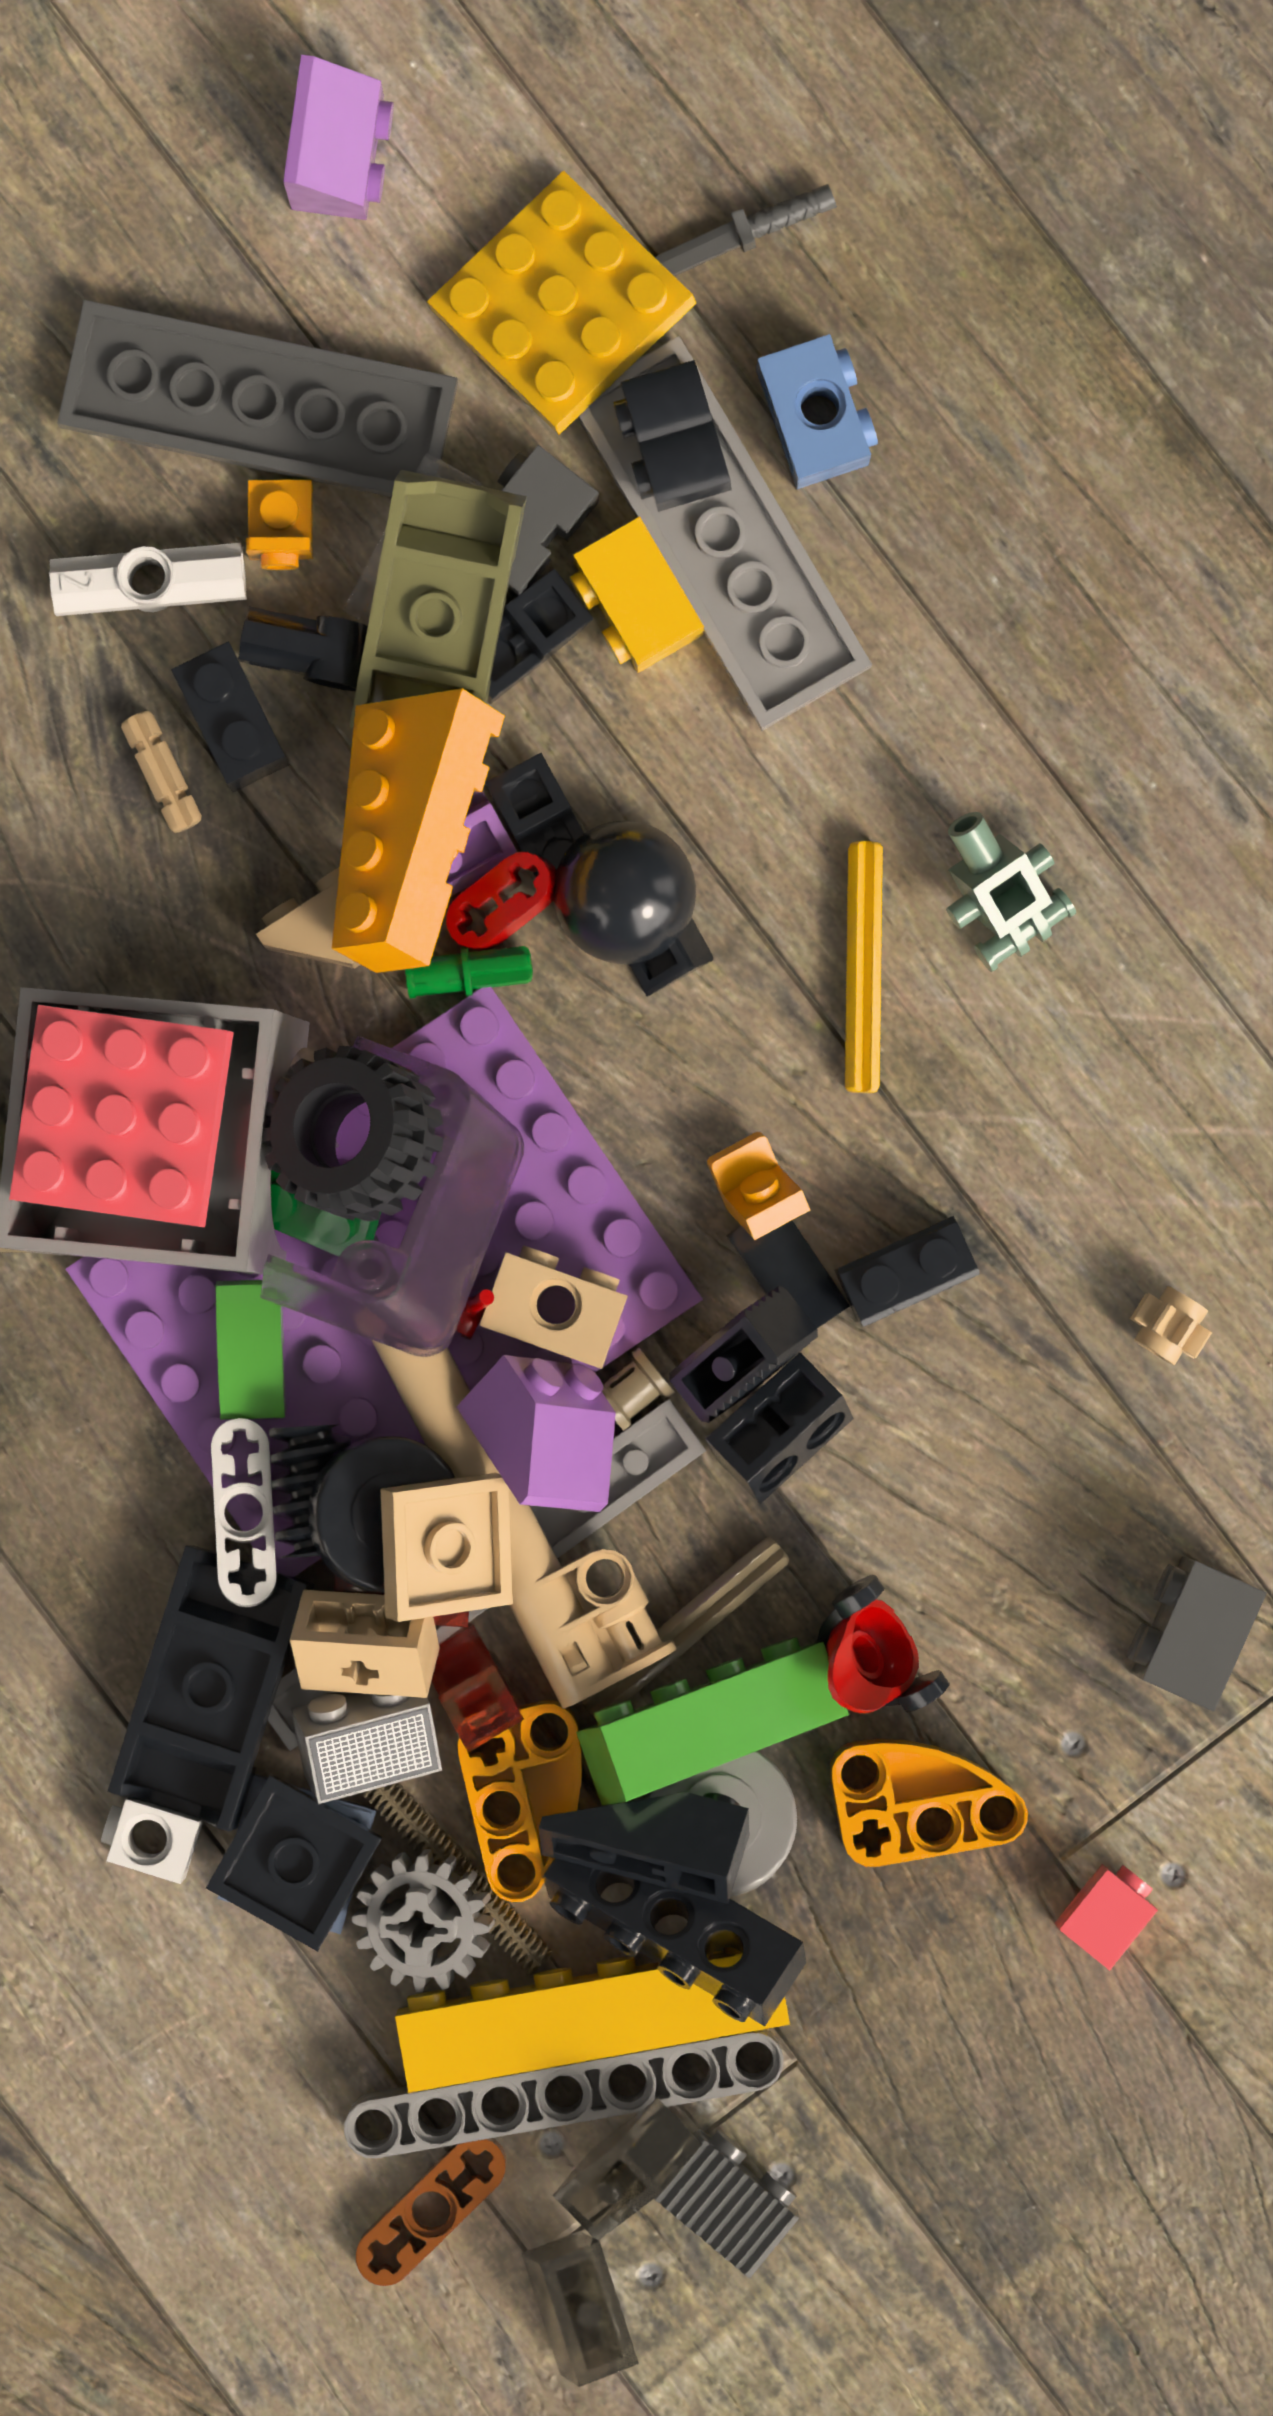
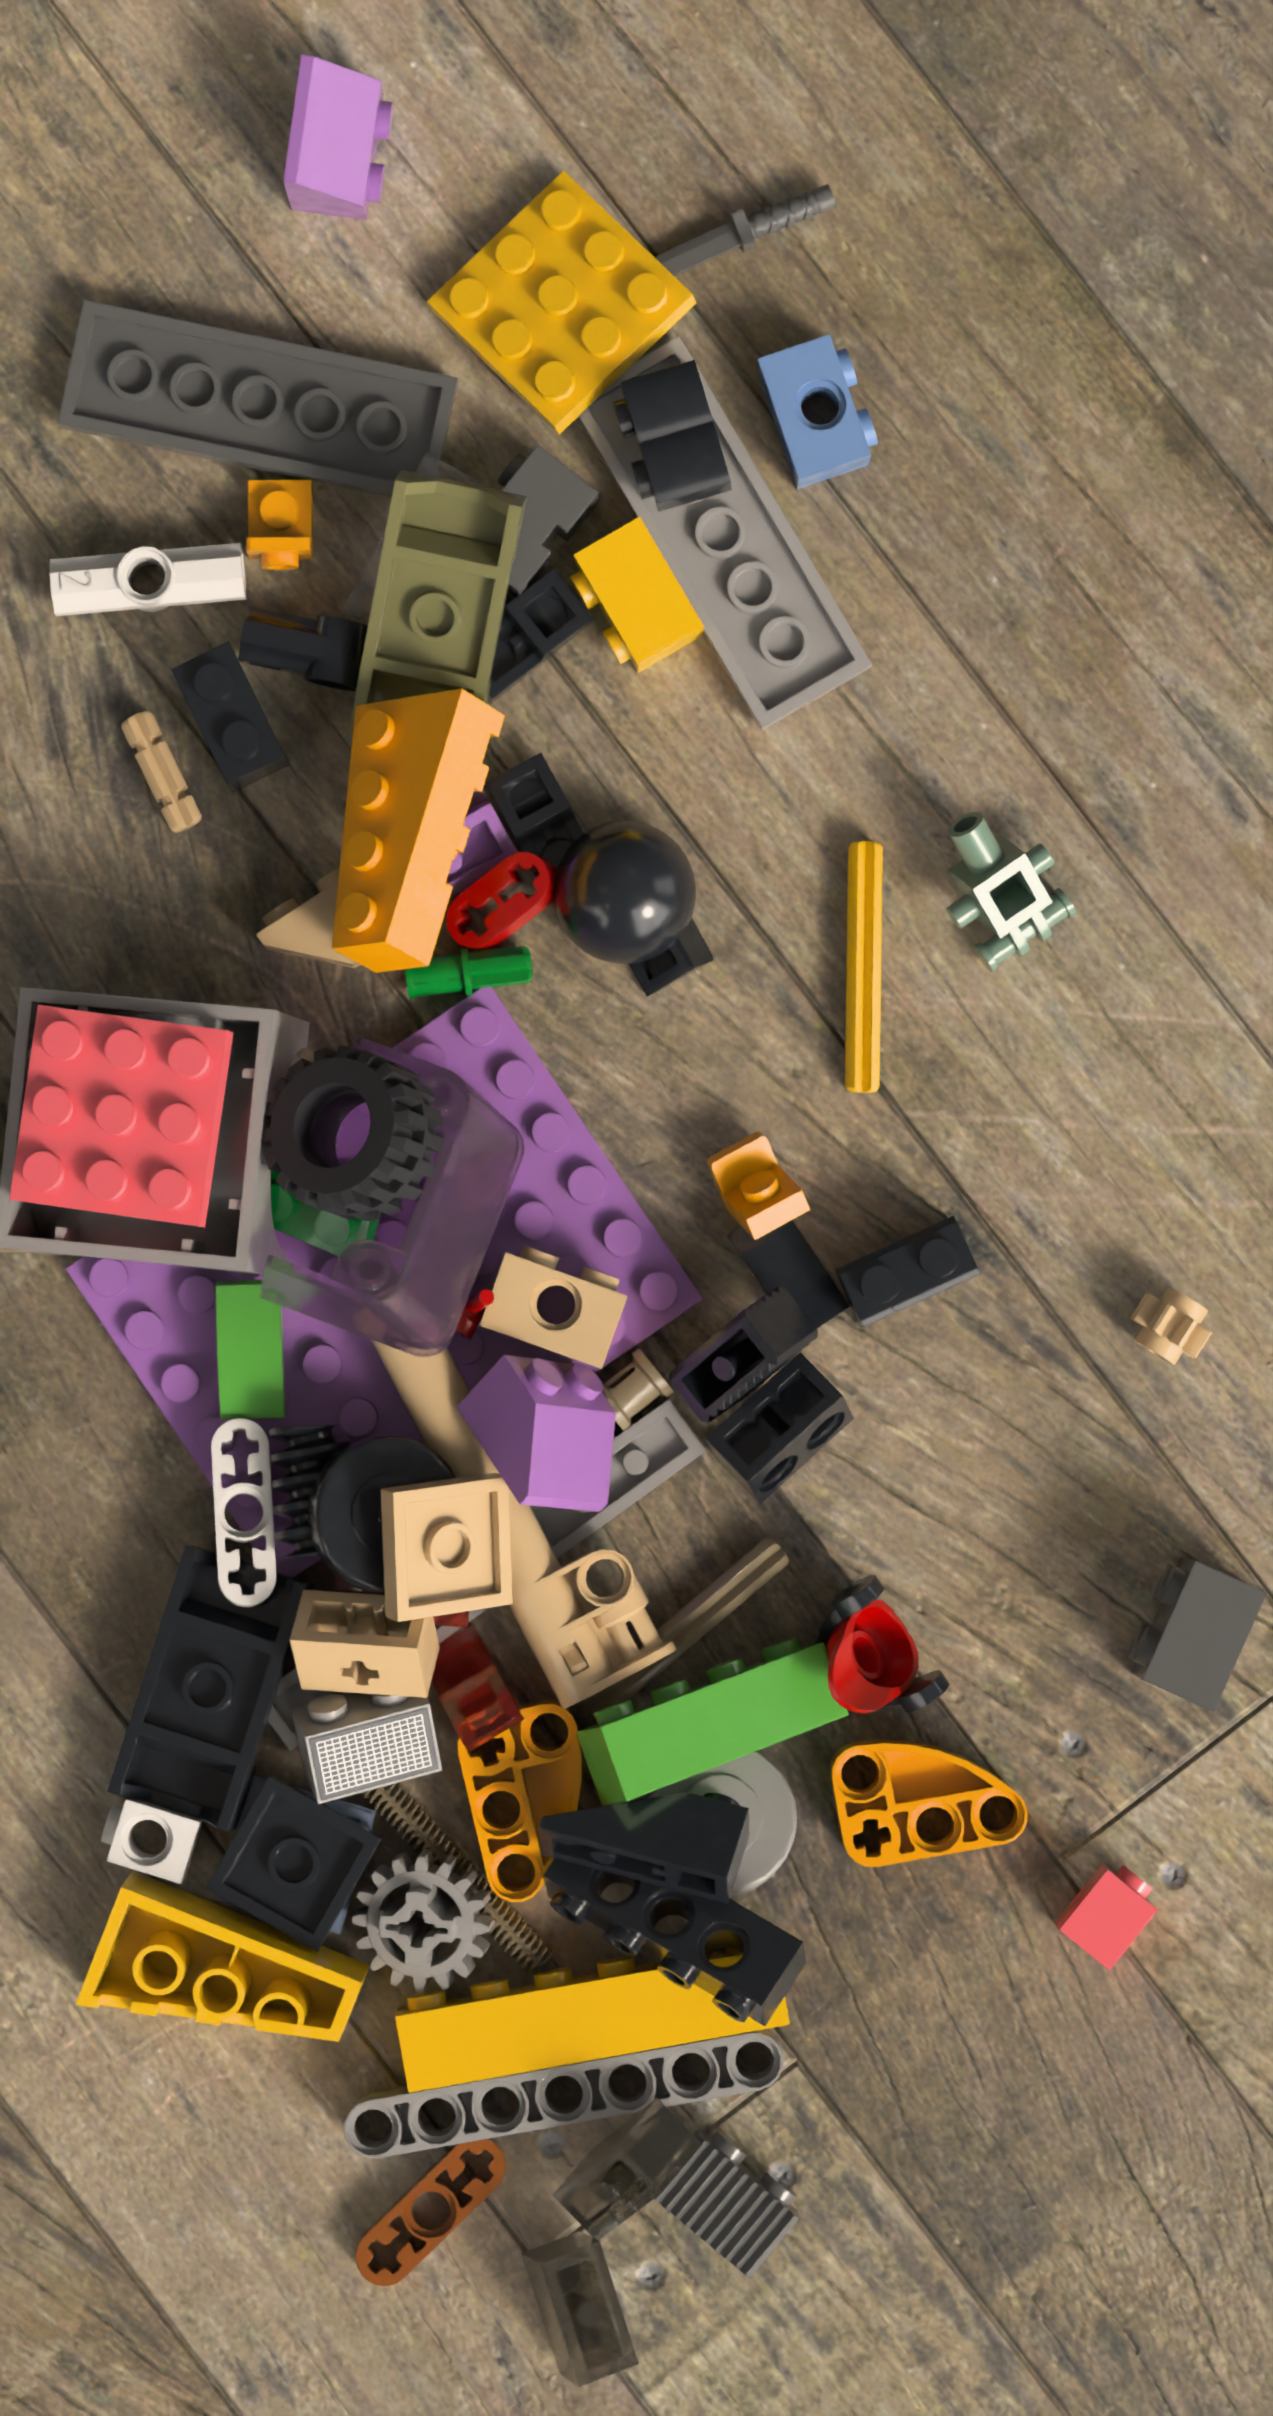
(216, 1965): none -> yellow wedge

